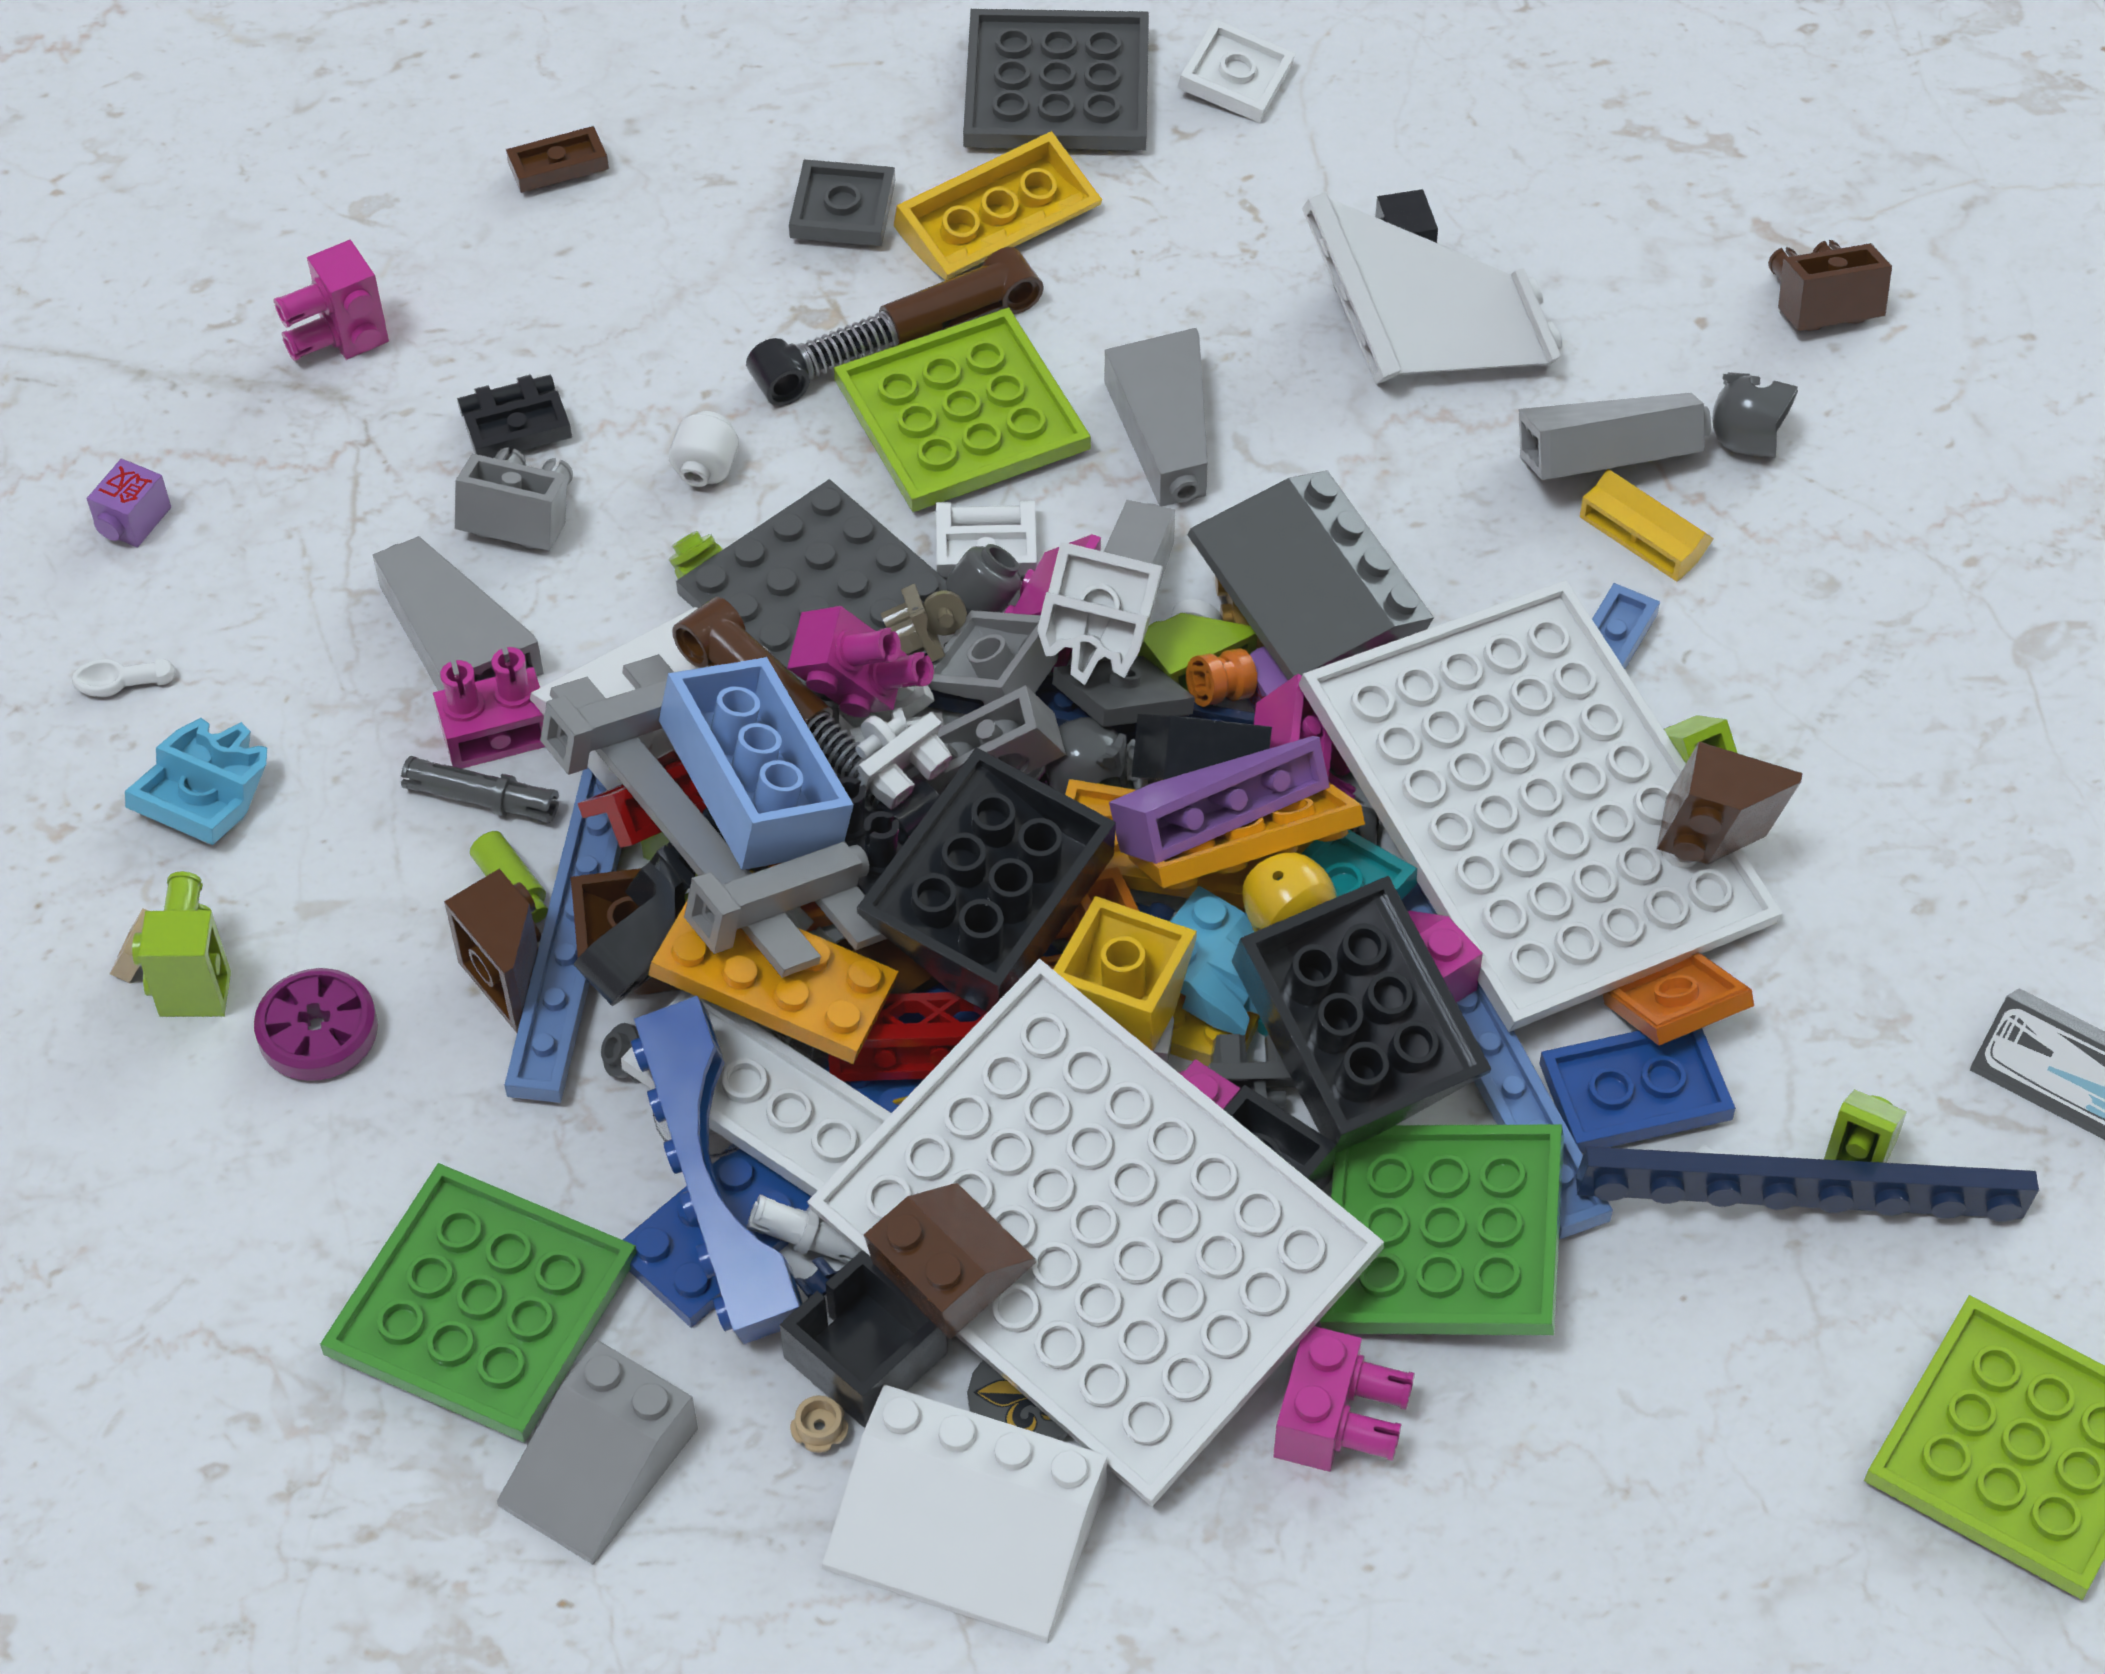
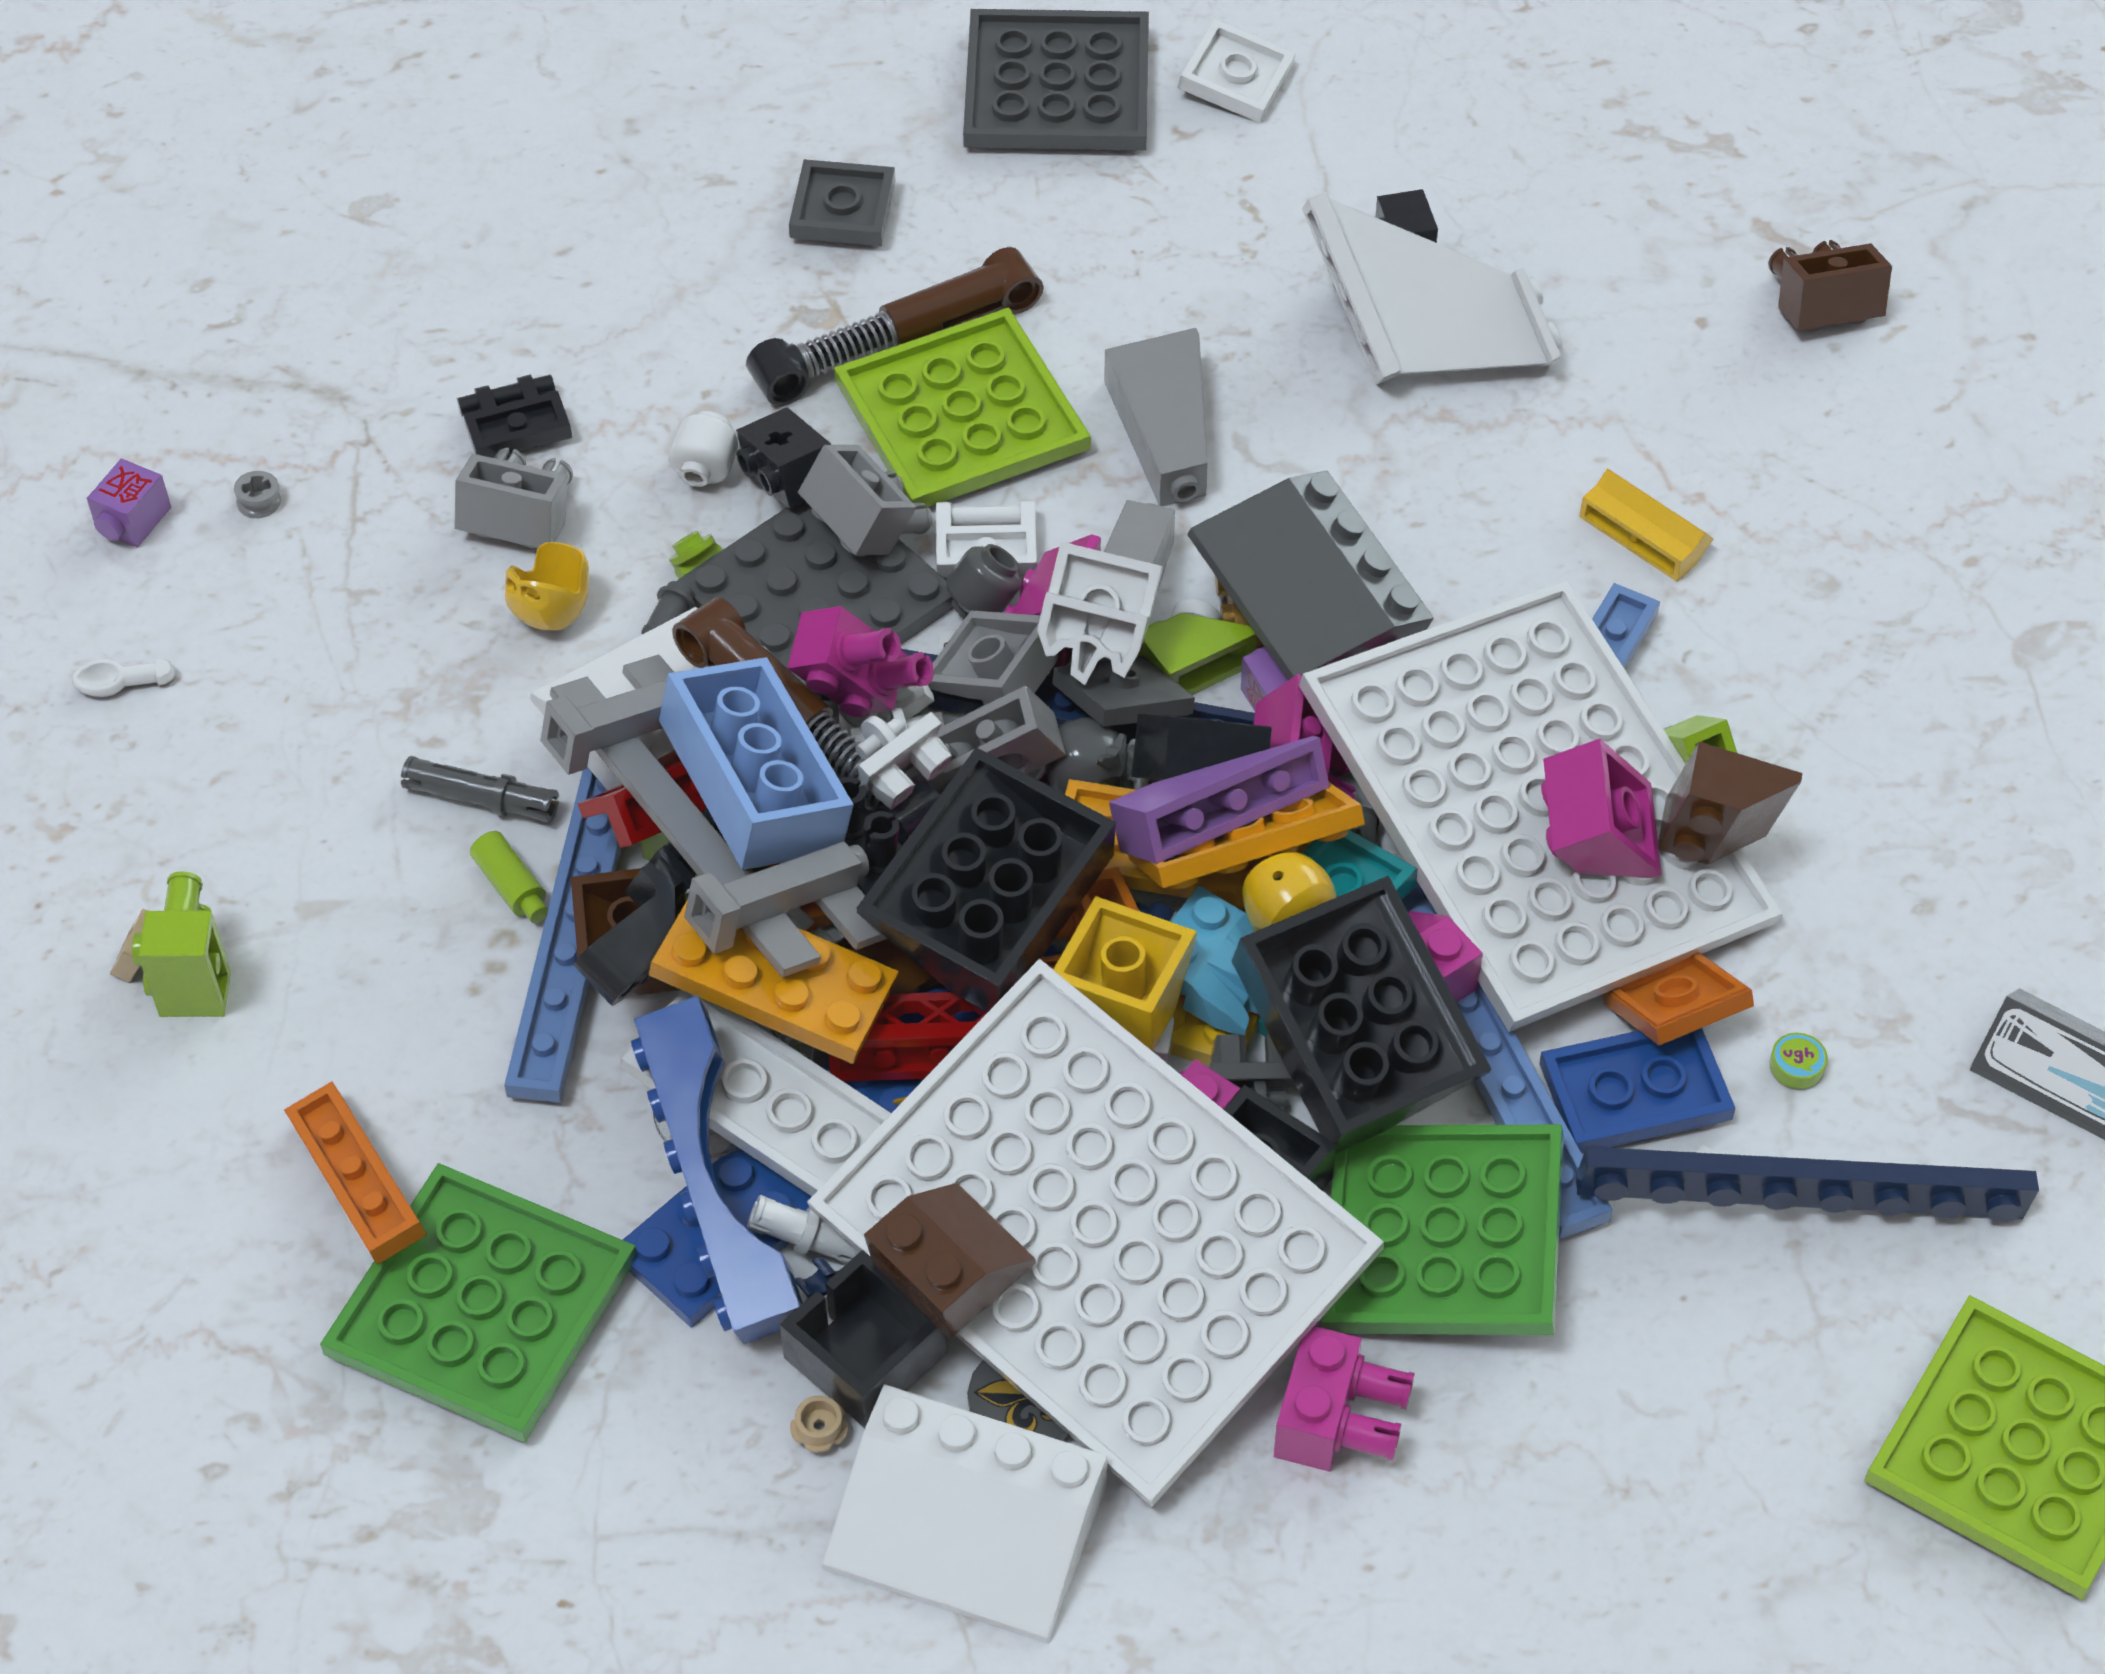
(200, 780): medium azure plate -> none
(257, 506): none -> light grey bush
(322, 1053): magenta wheel -> none
(348, 305): dark pink brick -> none
(355, 1173): none -> orange plate
(448, 613): light grey slope -> none
(490, 715): dark pink brick -> none
(496, 940): reddish brown slope -> none
(551, 592): none -> yellow helmet
(557, 159): reddish brown plate -> none
(598, 1451): light grey slope -> none
(615, 1047): dark grey plate -> none
(672, 601): none -> dark grey pin
(779, 453): none -> black brick
(861, 501): none -> light grey brick
(921, 623): dark tan hips -> none
(995, 206): yellow slope -> none
(1227, 676): orange wheel -> none
(1600, 813): none -> dark pink slope
(1611, 433): light grey slope -> none
(1749, 415): dark grey helmet -> none
(1798, 1060): none -> lime tile
(1865, 1129): lime slope -> none

